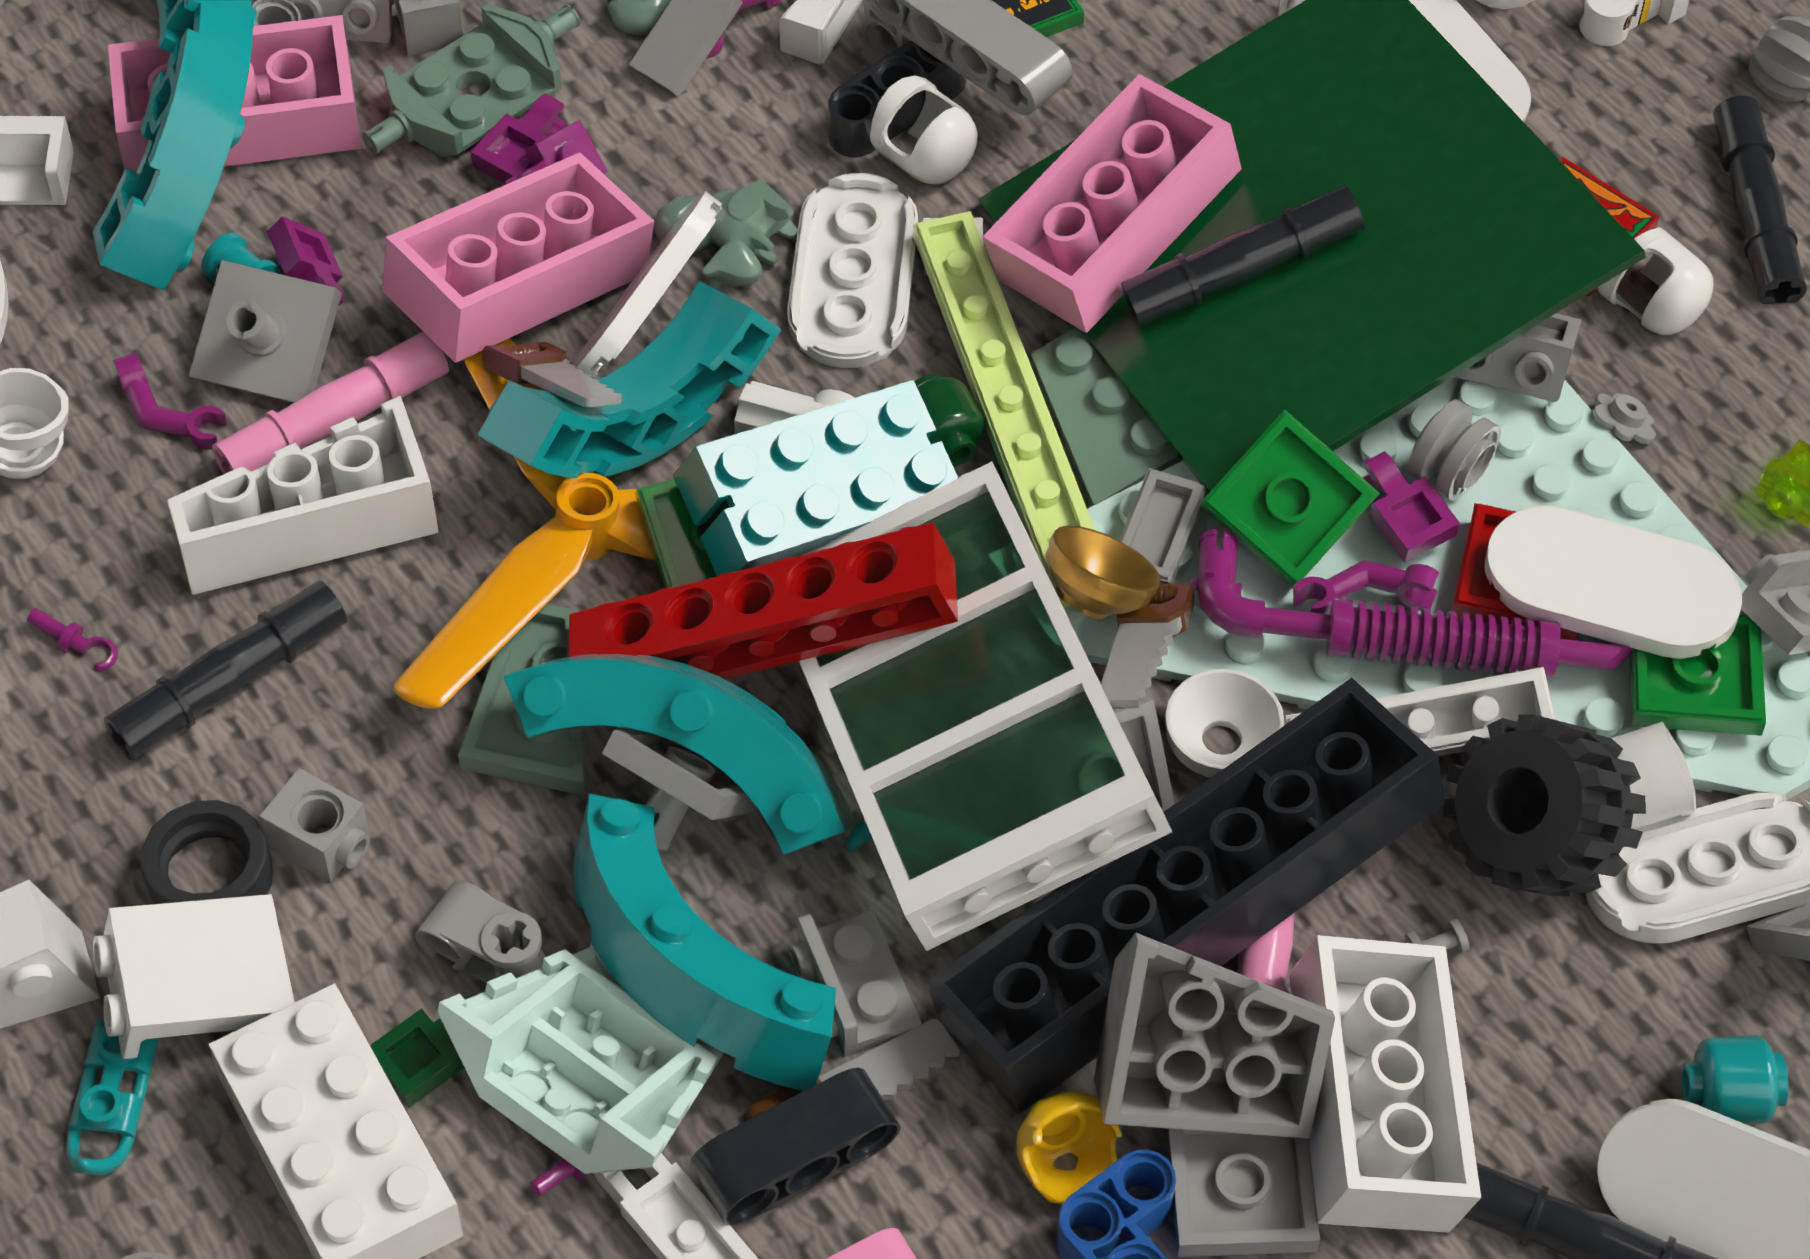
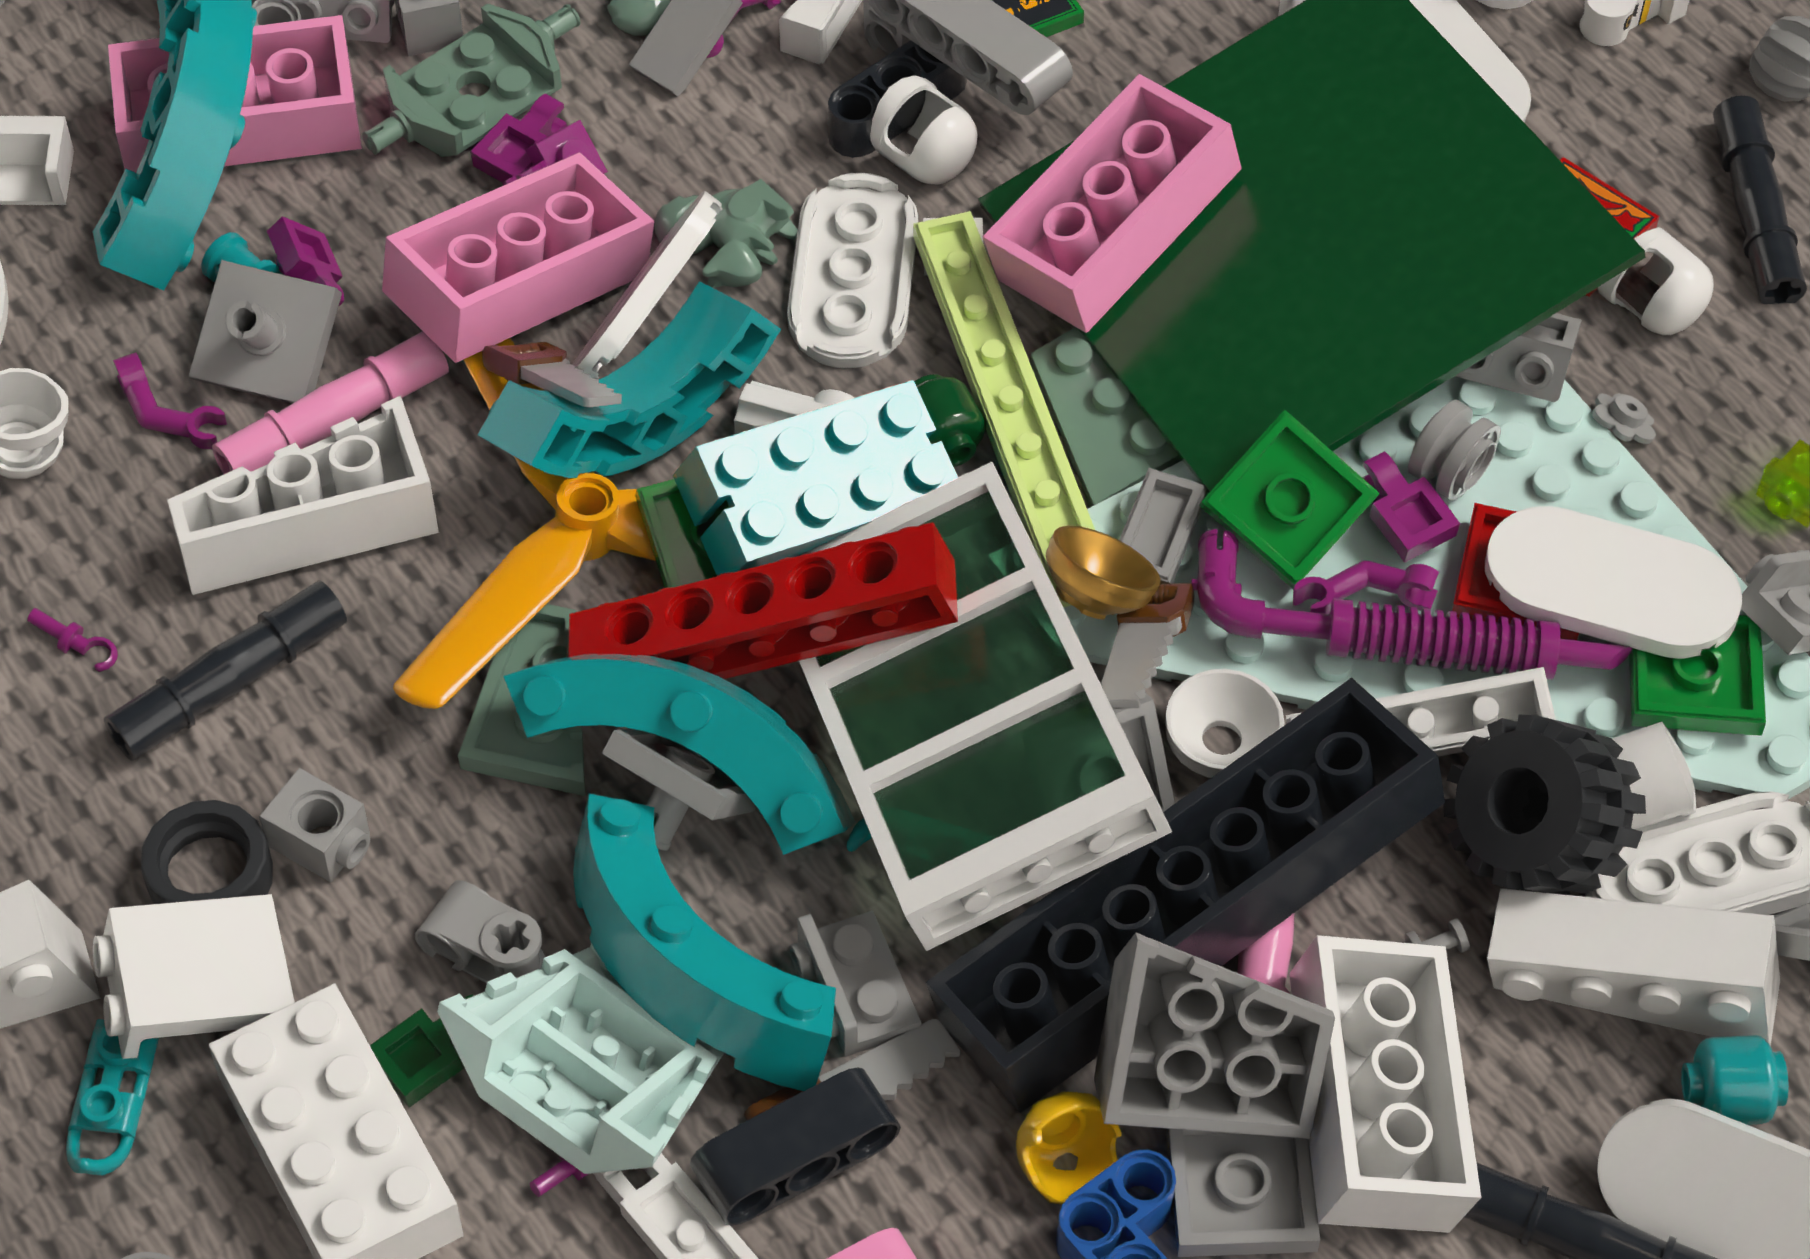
(1243, 255): black piece -> none
(1639, 961): none -> white wedge

